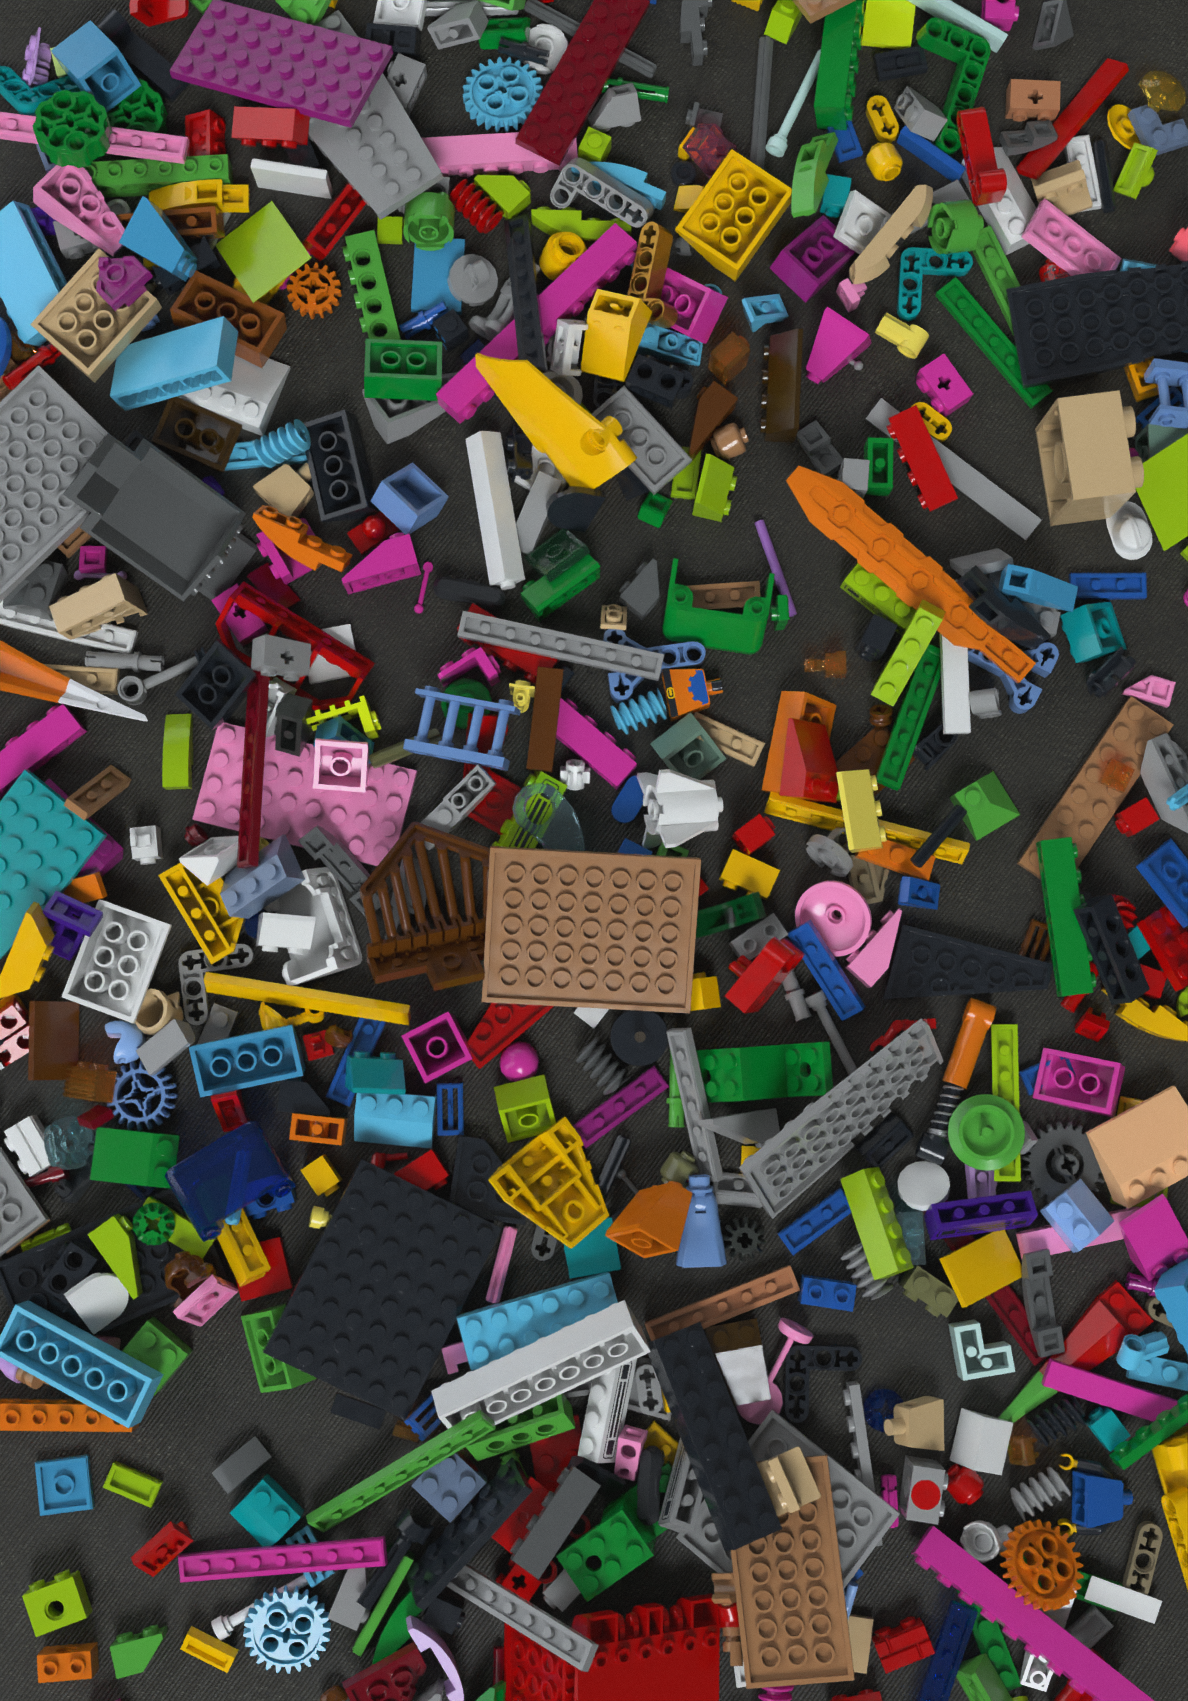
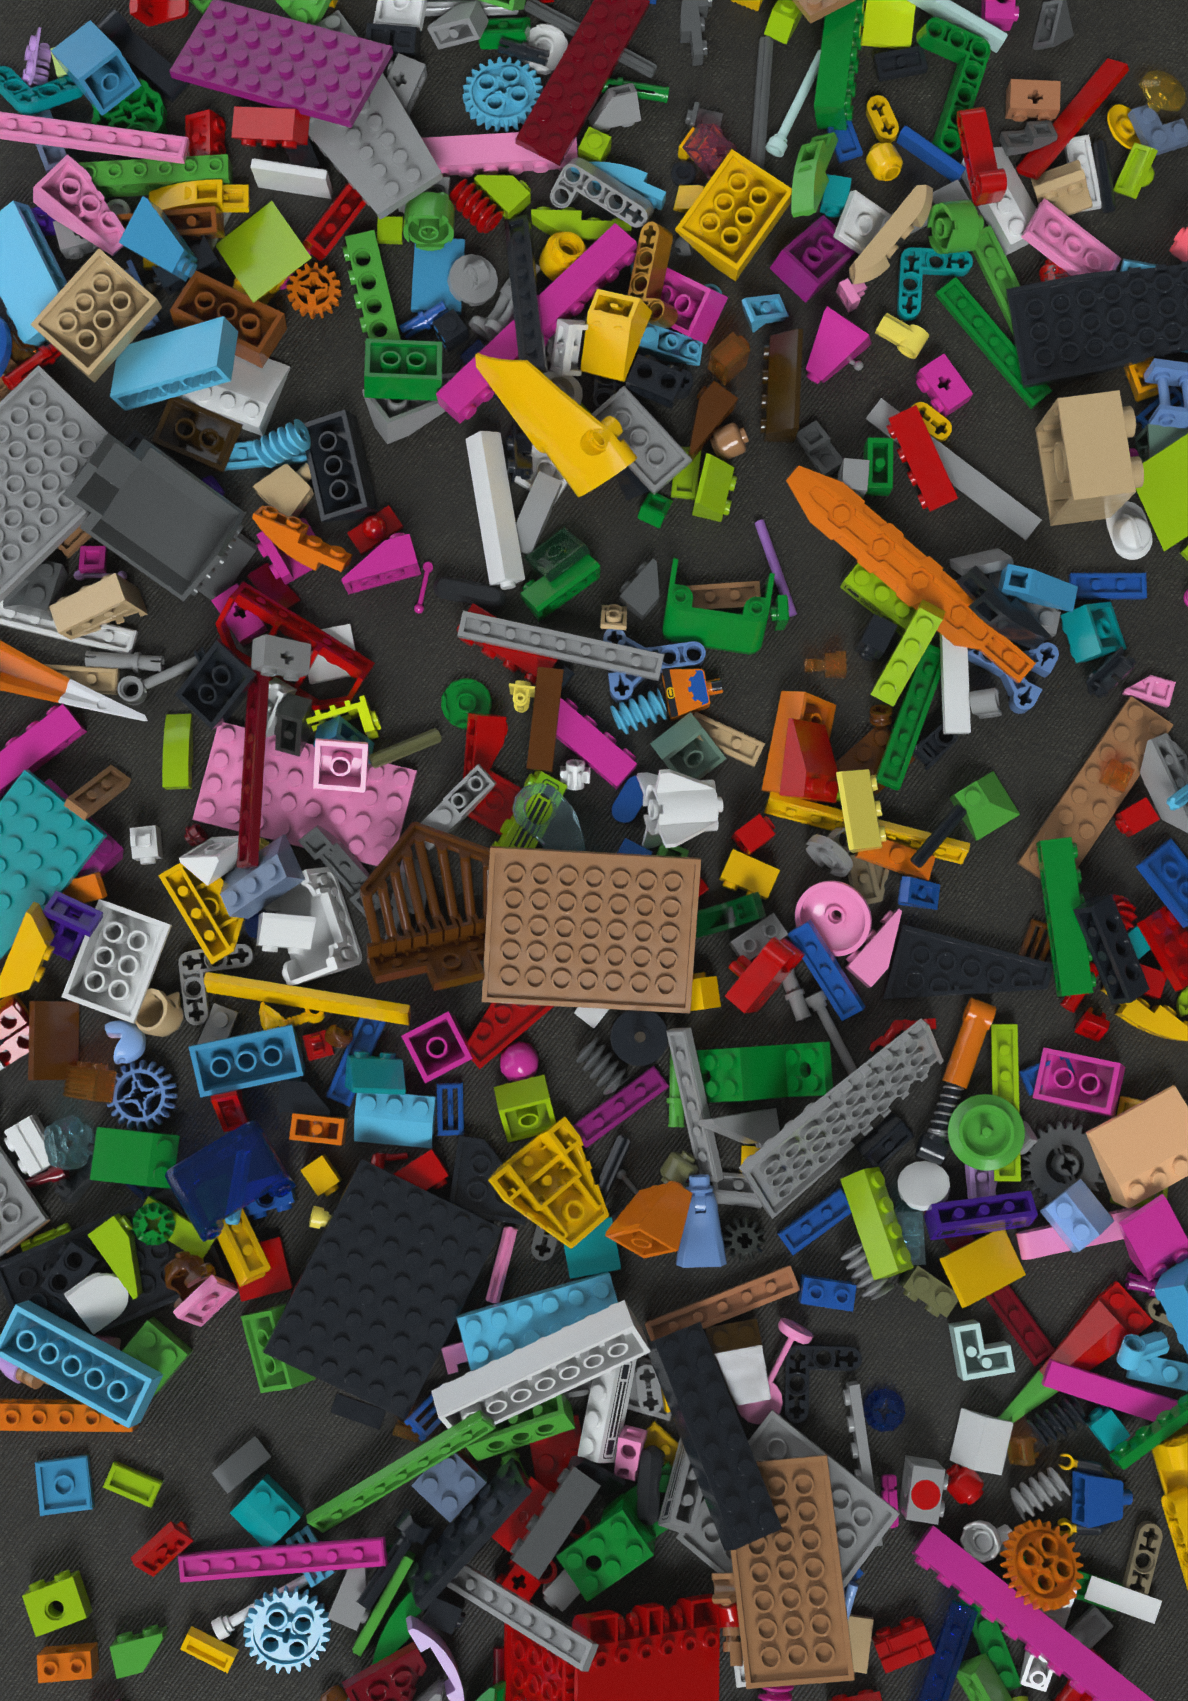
(72, 128): green connector -> none
(95, 1117): dark red tile -> none
(121, 280): magenta plate -> none
(165, 1045): light grey brick -> none
(409, 498): medium blue piece -> none
(469, 753): medium blue fence -> none
(471, 659): dark pink bracket -> none
(574, 507): black tile -> none
(789, 1481): tan bracket -> none
(918, 1423): tan torso -> none
(920, 114): light grey slope -> none
(1039, 1303): dark grey slope -> none

